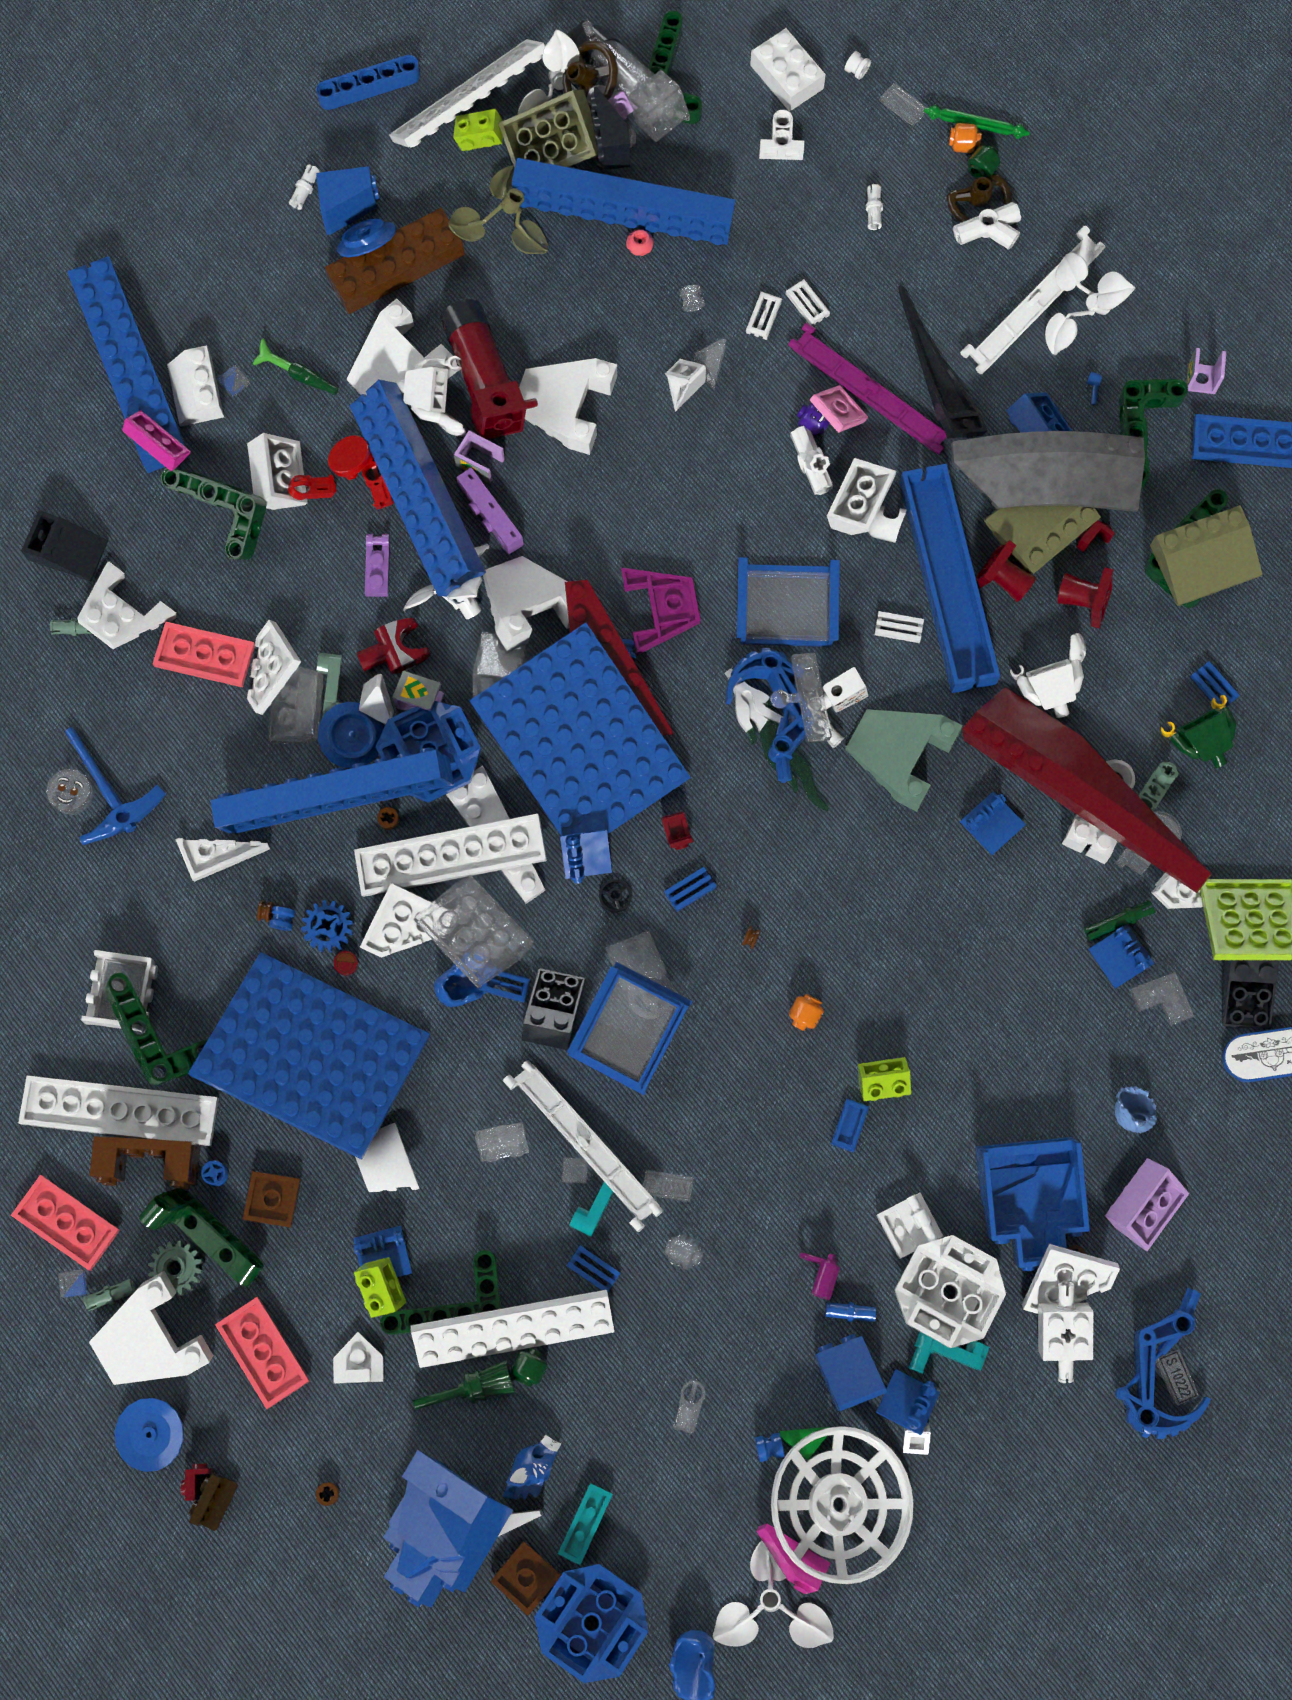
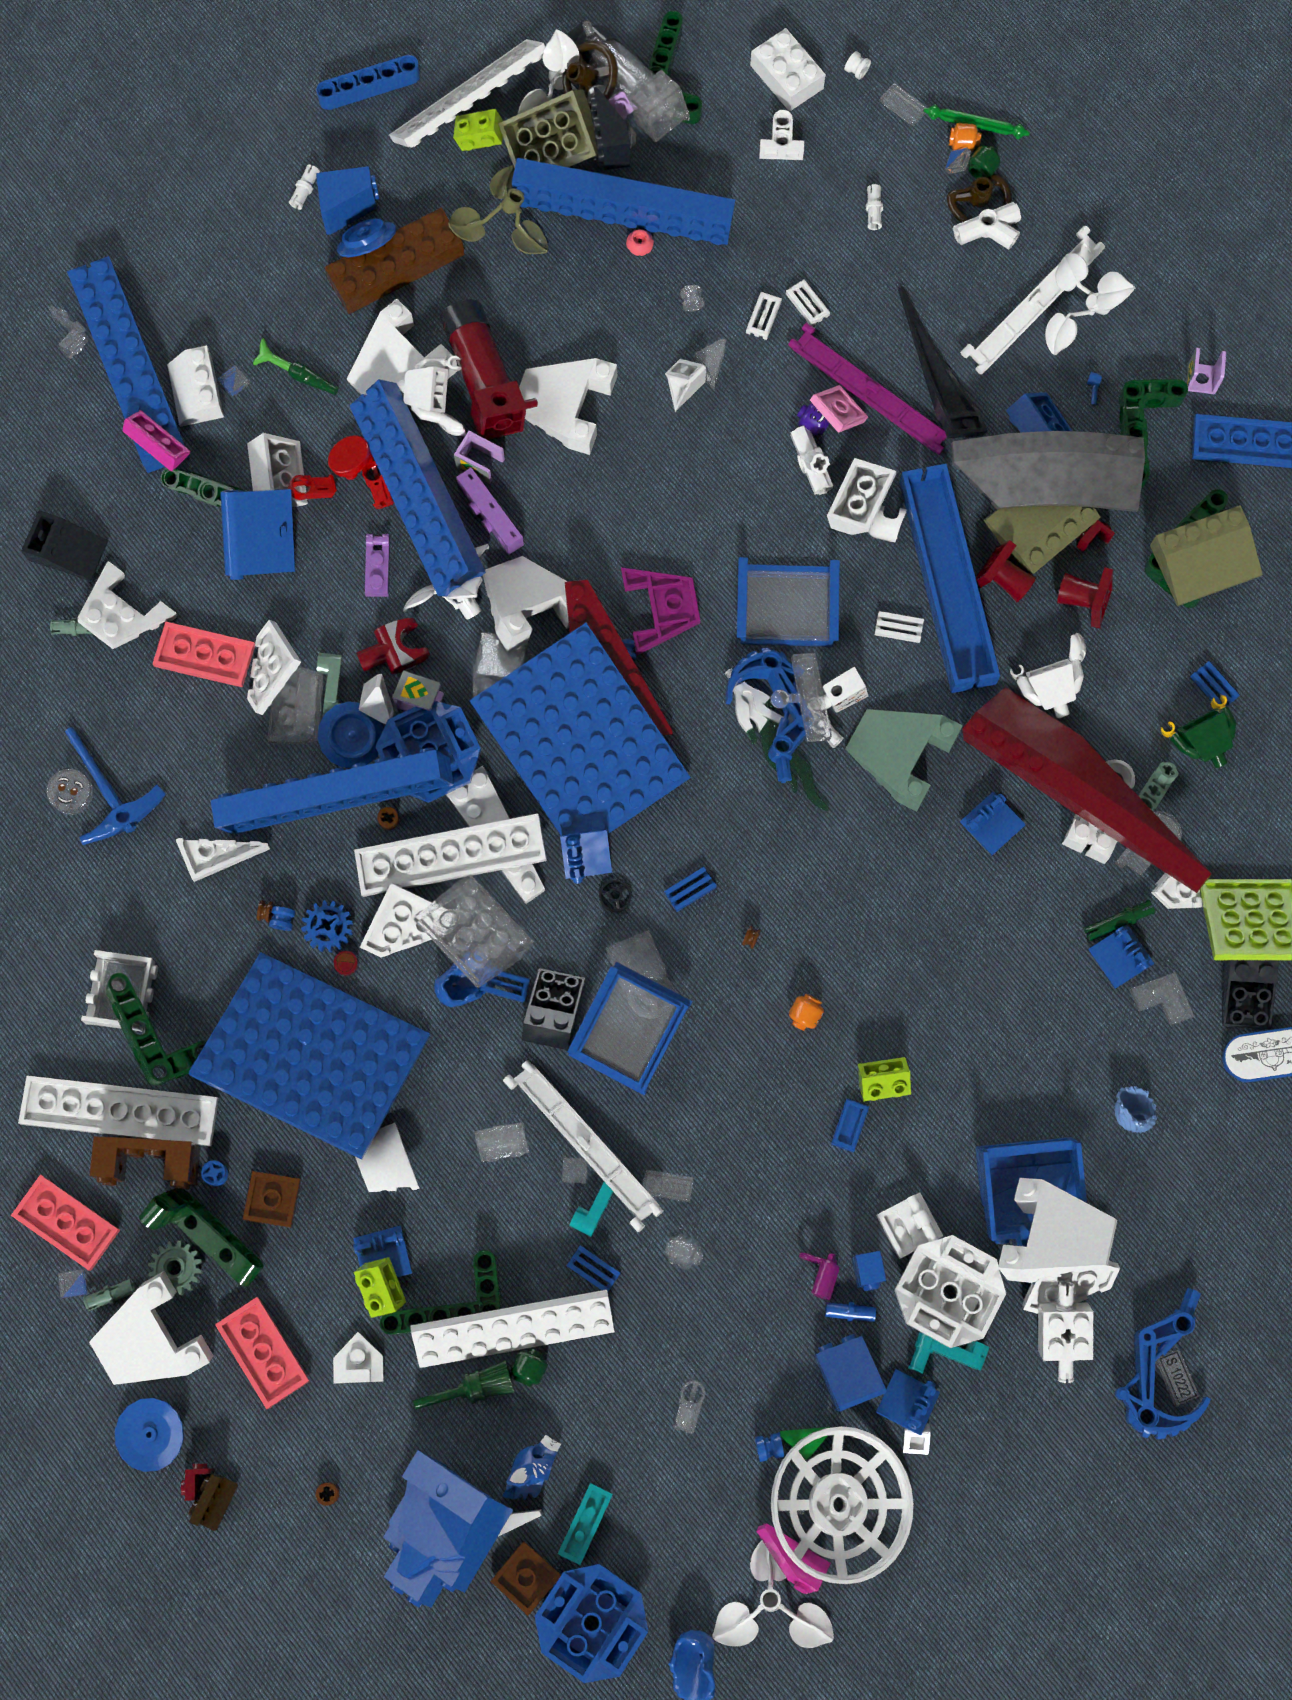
(76, 339): none -> clear bracket
(253, 532): none -> blue door
(677, 830): dark red bracket -> none
(869, 1270): none -> blue brick
(958, 160): none -> clear tile
(1062, 1238): none -> white wedge
(1147, 1204): lavender slope -> none

